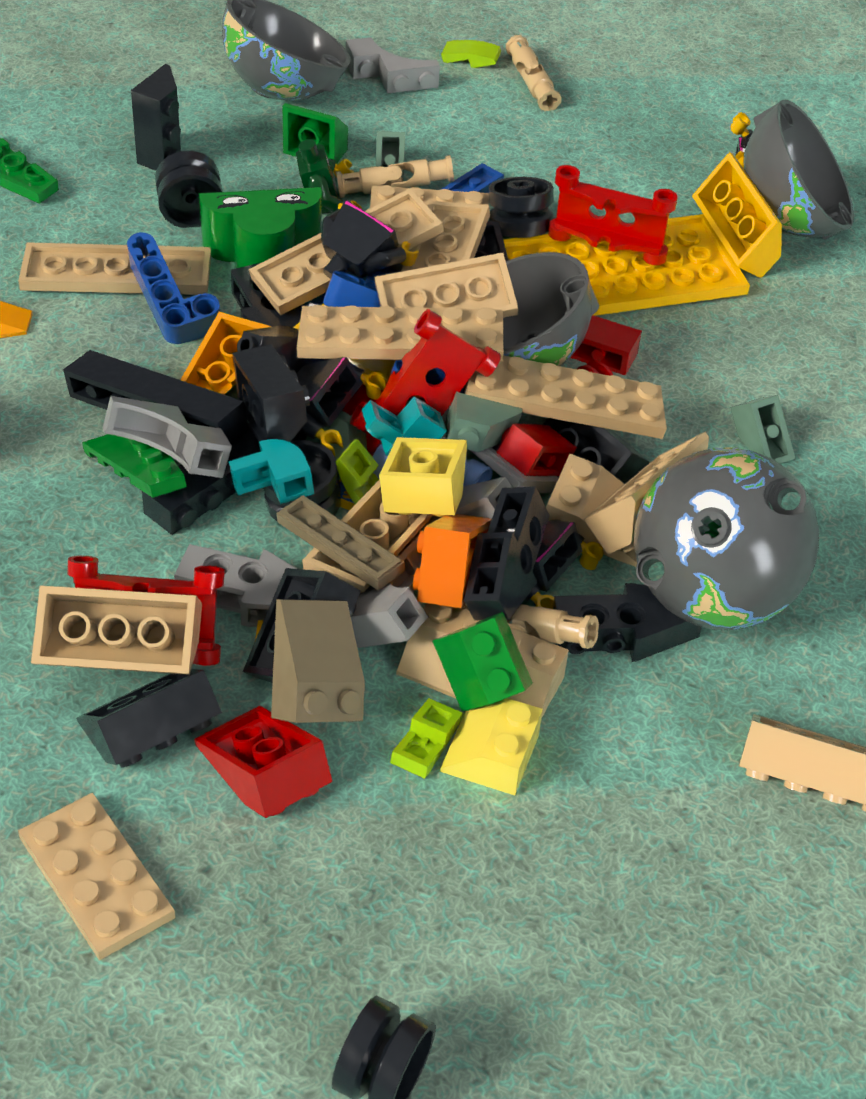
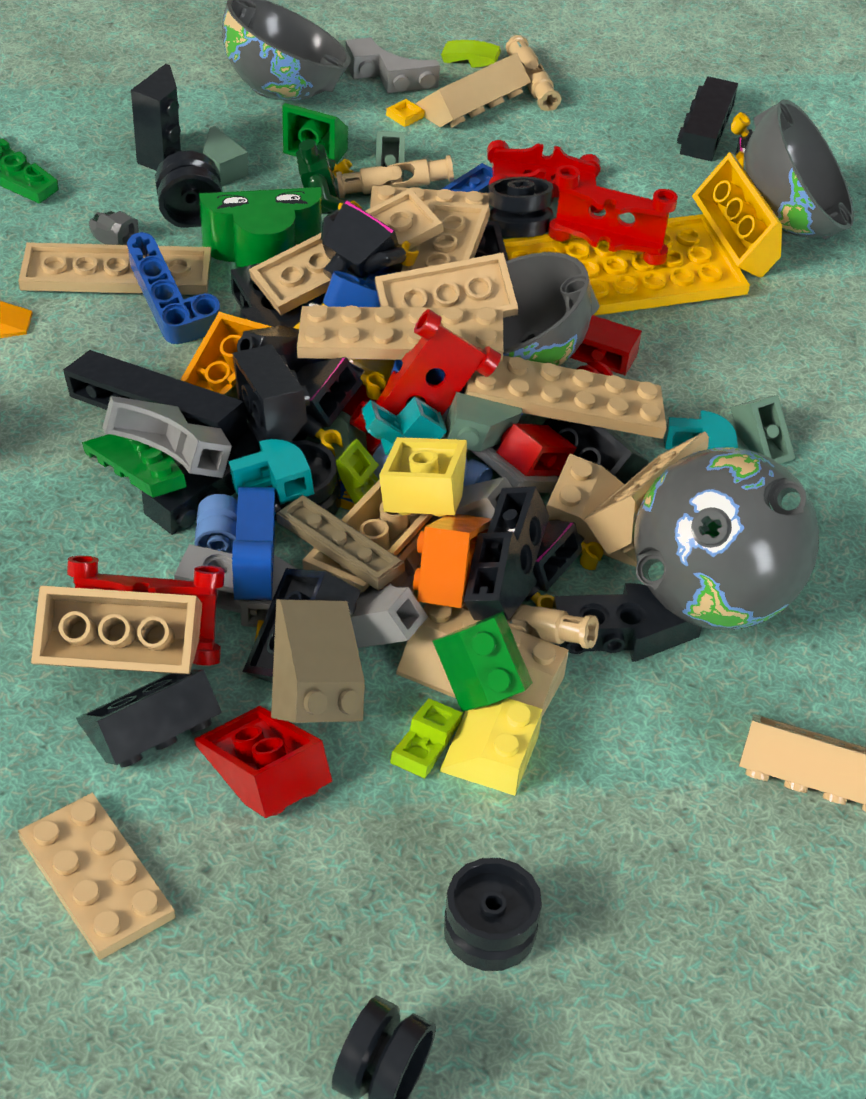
(113, 227): none -> dark grey rock
(216, 522): none -> medium blue wheel
(227, 155): none -> sand green slope
(254, 544): none -> blue beam
(405, 112): none -> yellow tile
(475, 91): none -> tan slope
(492, 914): none -> black wheel
(532, 163): none -> red piece
(707, 118): none -> black brick
(719, 430): none -> teal brick

